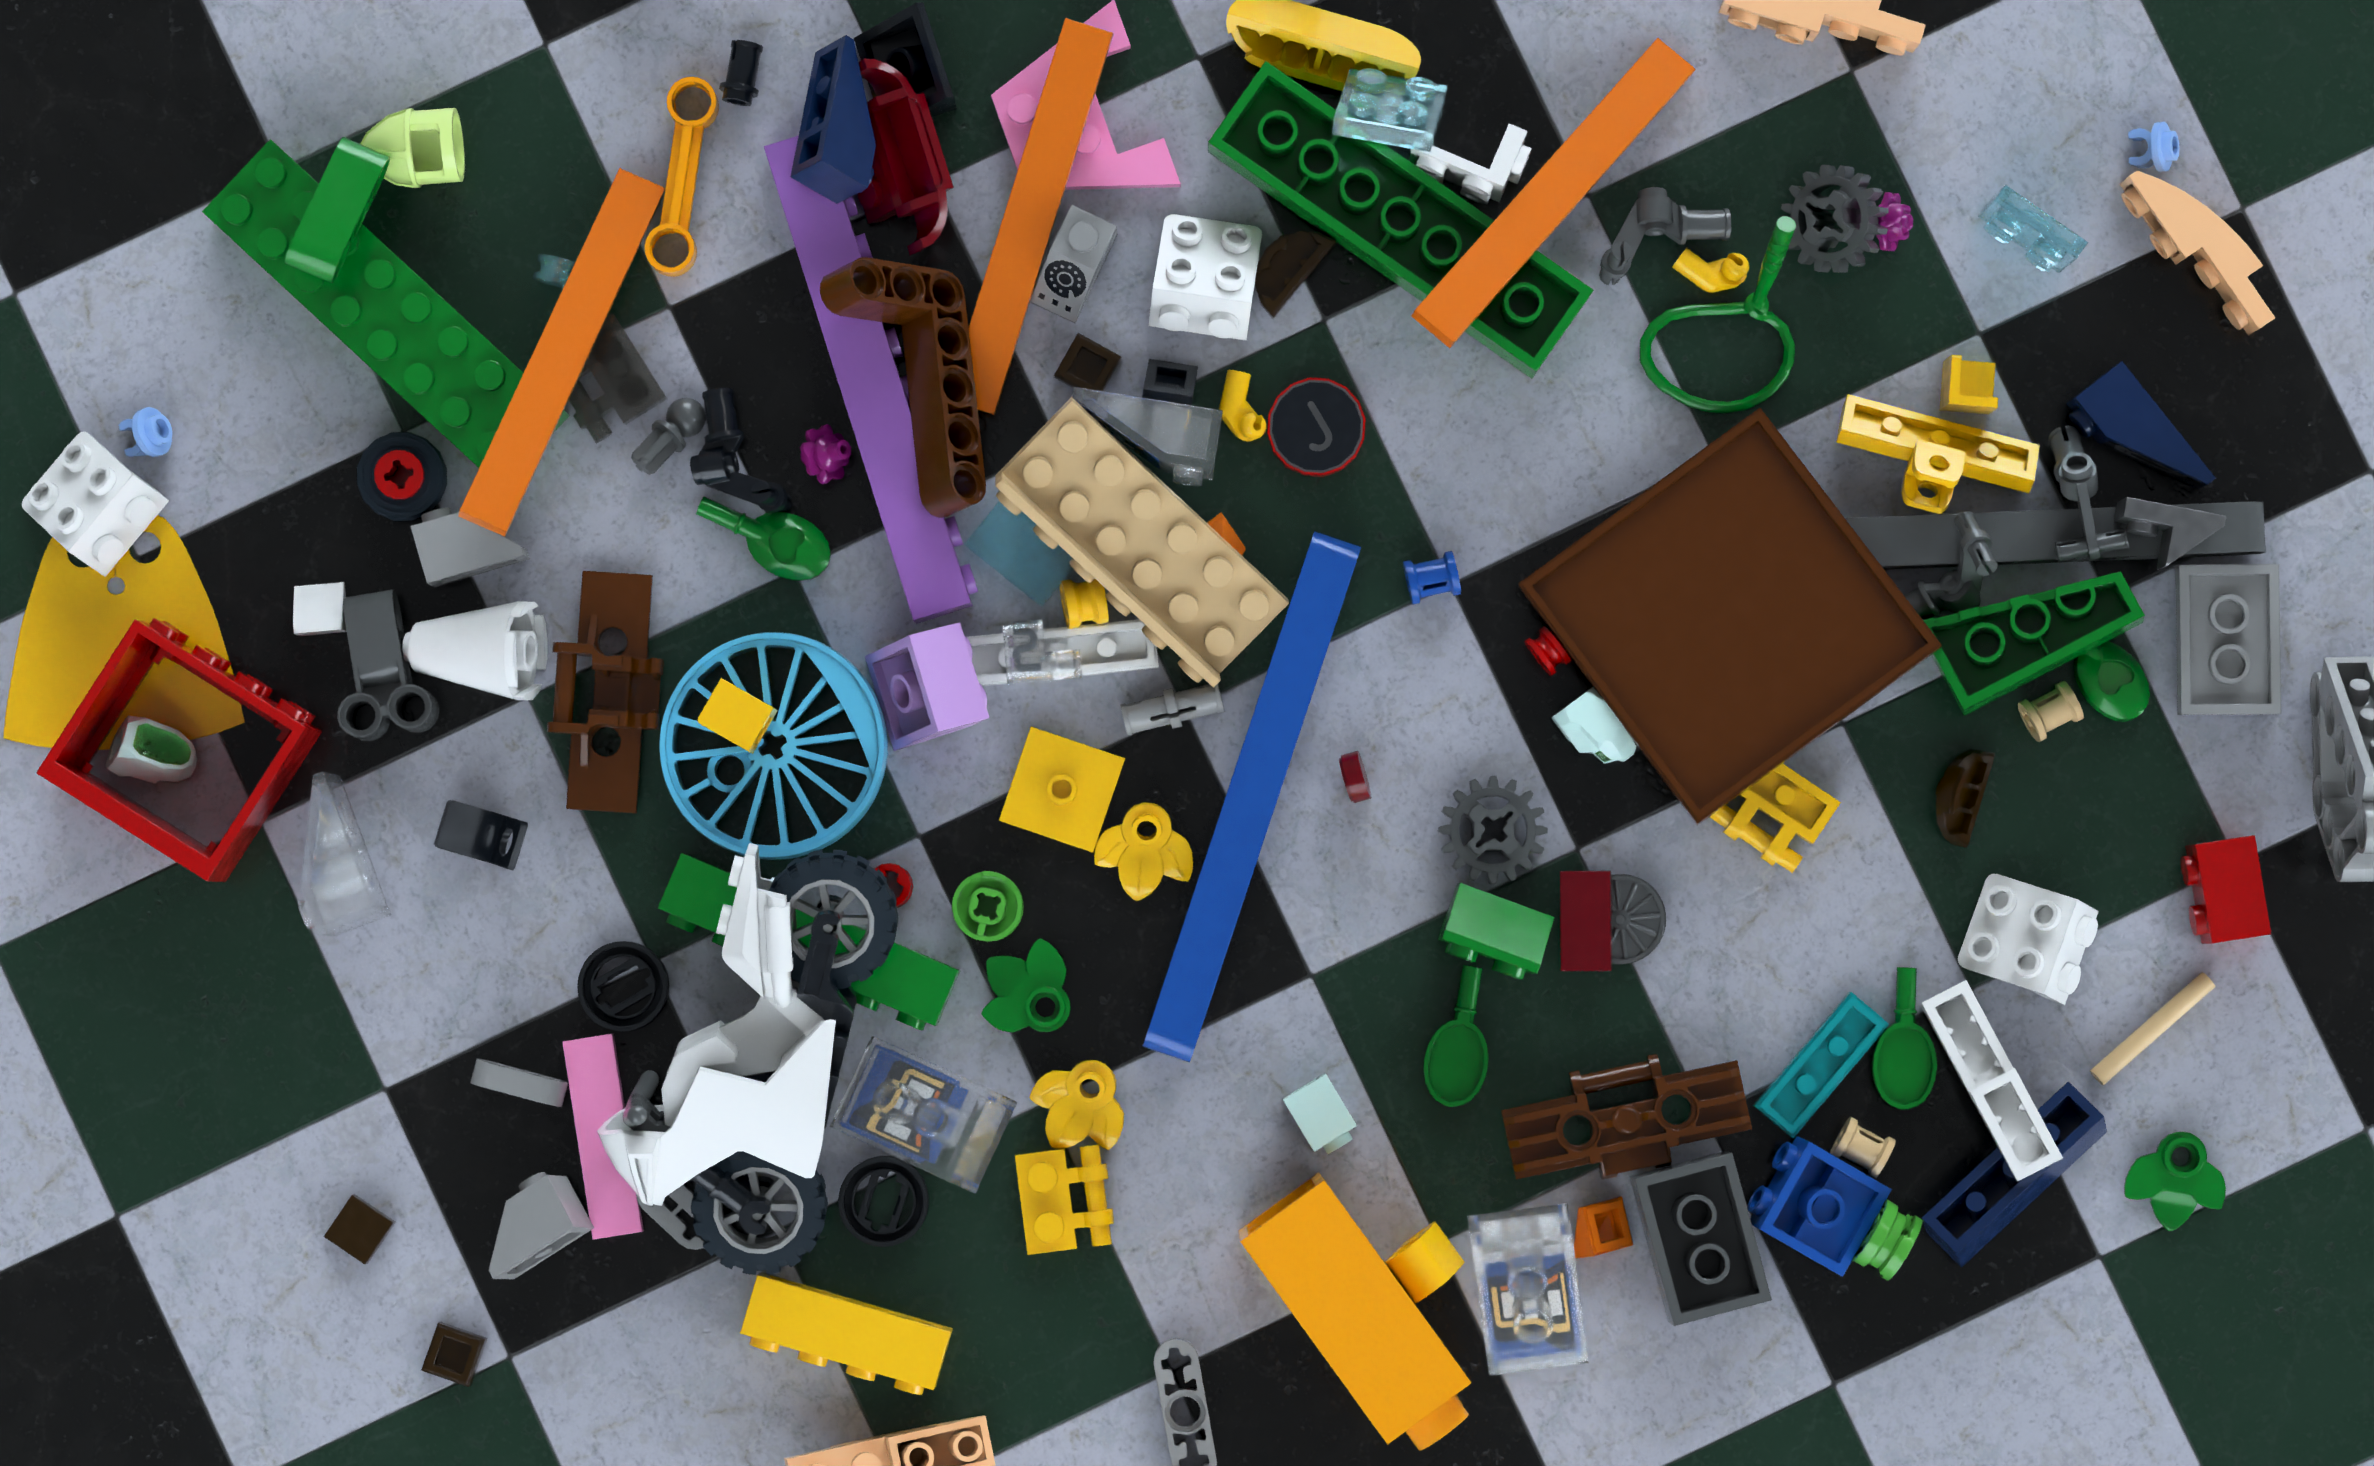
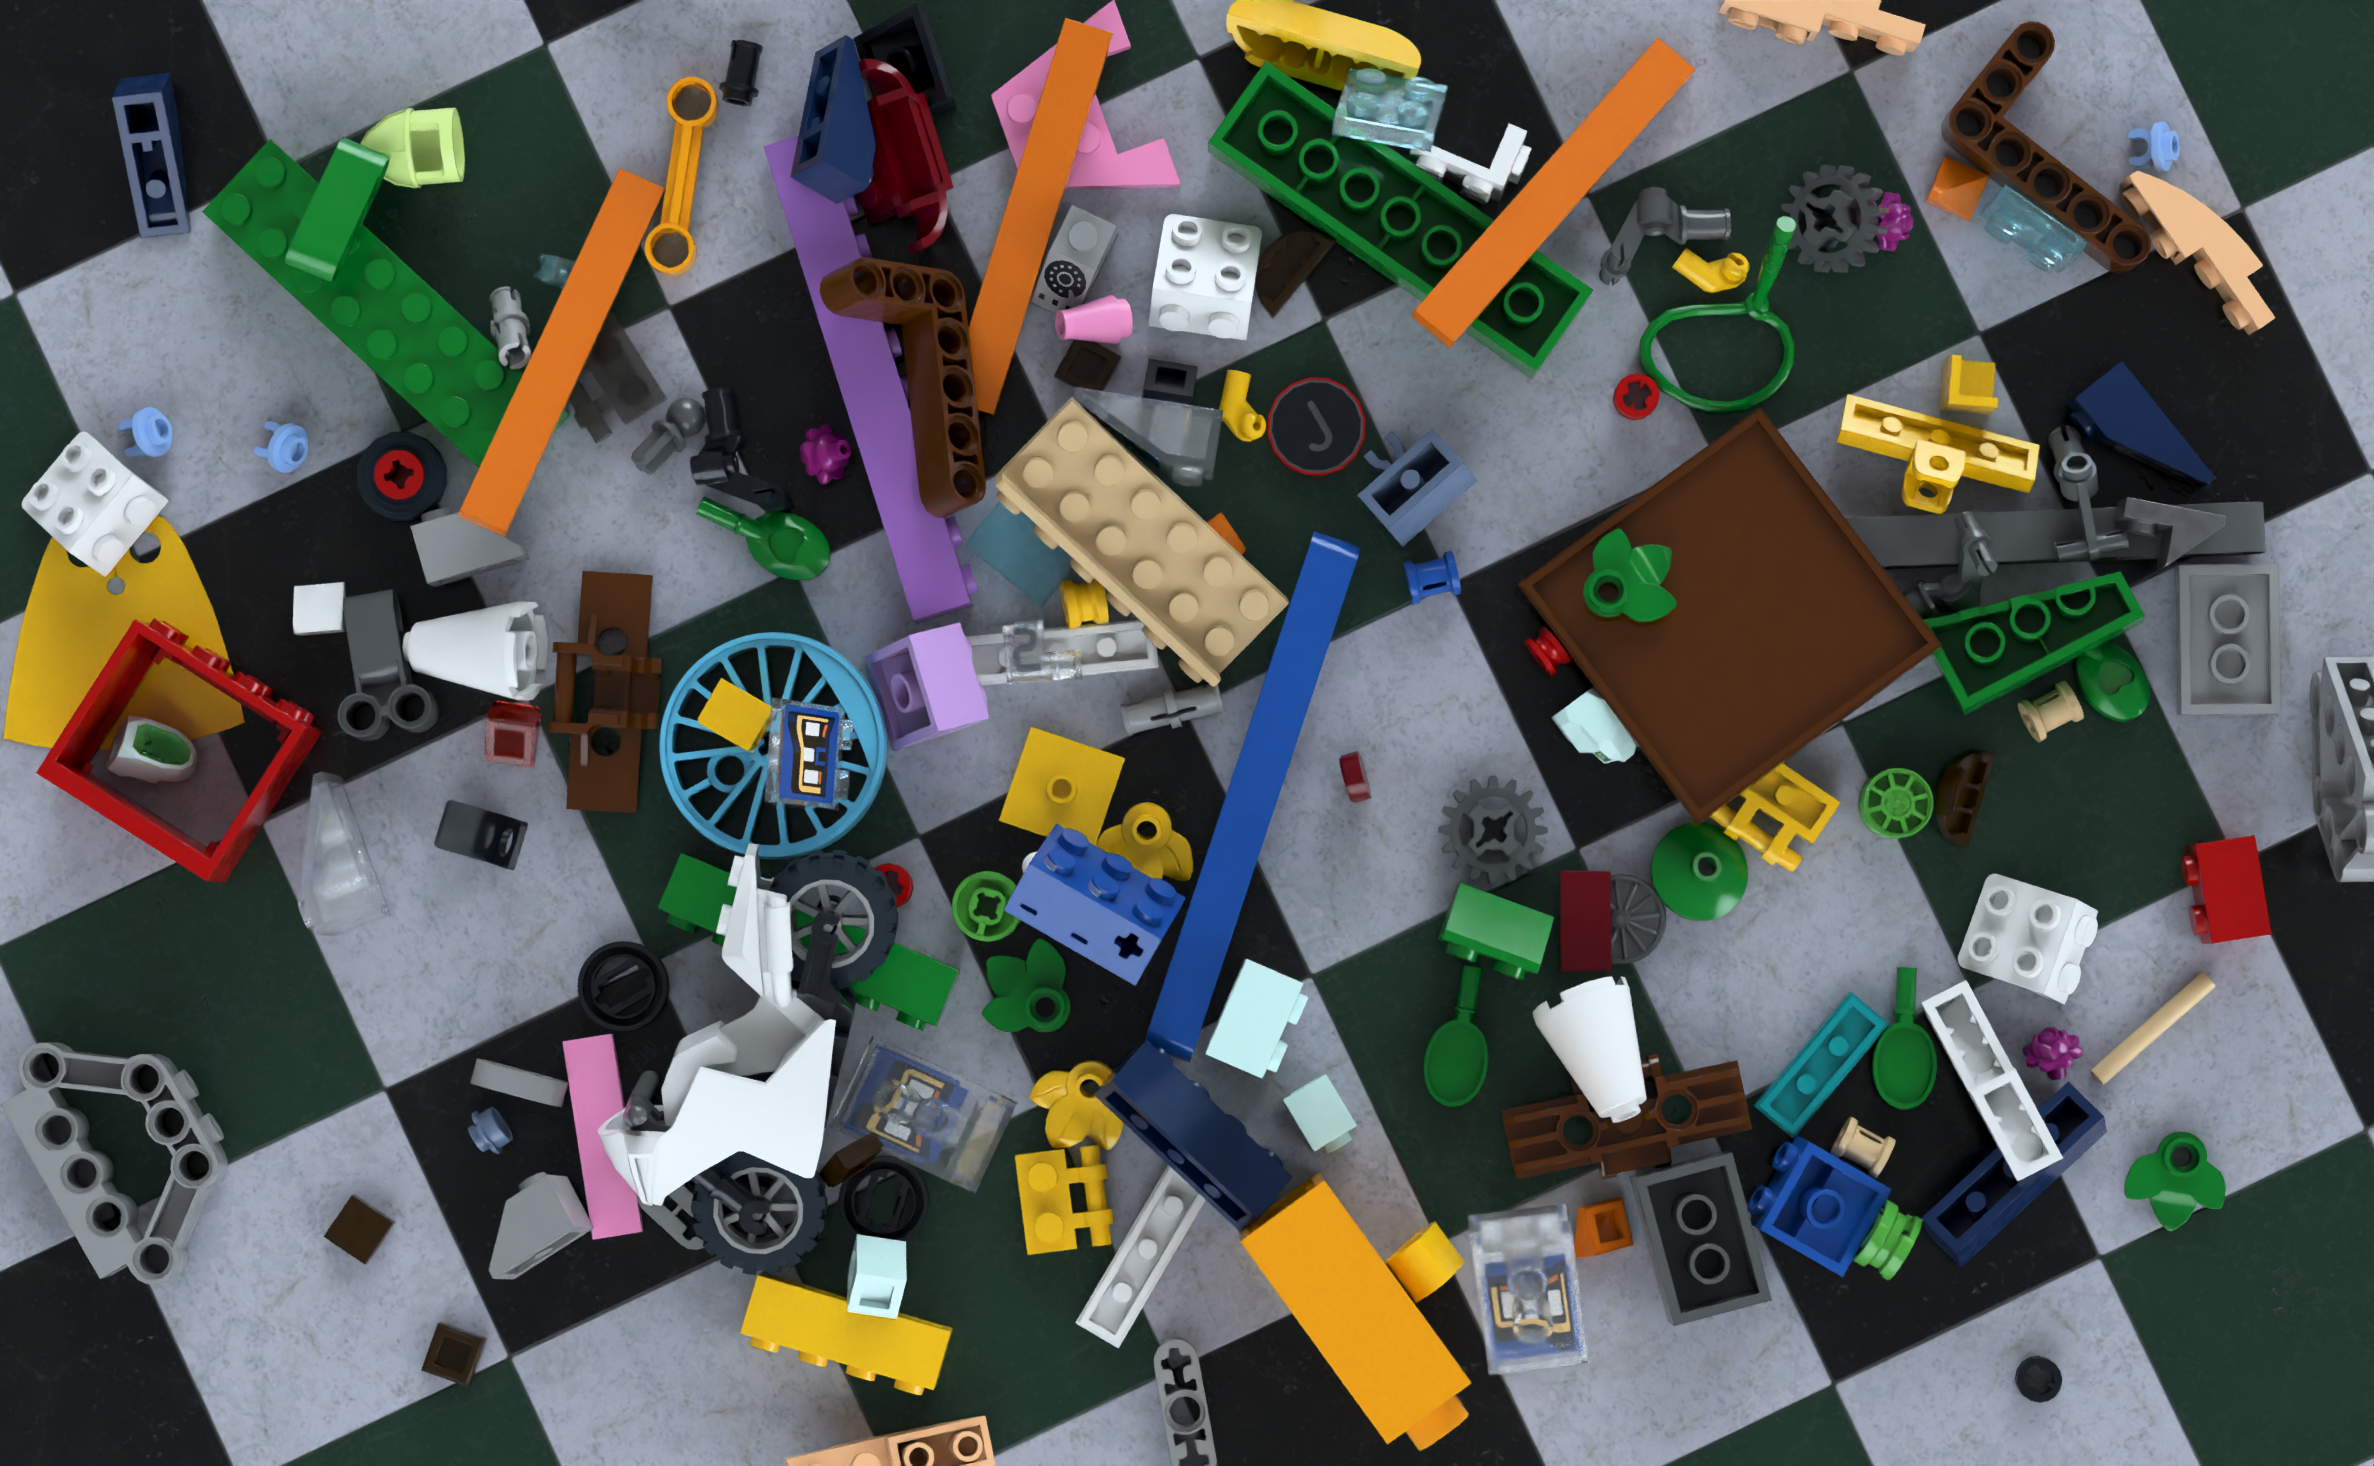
(153, 153): none -> dark blue slope
(183, 1196): none -> light grey brick
(286, 447): none -> light blue plate
(490, 1130): none -> sand blue plate
(510, 327): none -> light grey pin
(512, 733): none -> clear red slope
(807, 755): none -> slope
(851, 1160): none -> dark brown tile
(876, 1276): none -> light aqua brick
(1094, 903): none -> blue piece
(1096, 321): none -> bright pink cone
(1141, 1258): none -> white tile
(1193, 1135): none -> dark blue brick
(1255, 1019): none -> light aqua brick
(1415, 485): none -> sand blue brick
(1598, 1044): none -> white cone
(1636, 576): none -> green plate
(1649, 403): none -> red bush
(1684, 887): none -> green dish
(1895, 803): none -> bright green wheel
(1956, 188): none -> orange slope
(2032, 158): none -> reddish brown beam
(2044, 1365): none -> black bush
(2052, 1052): none -> magenta plant

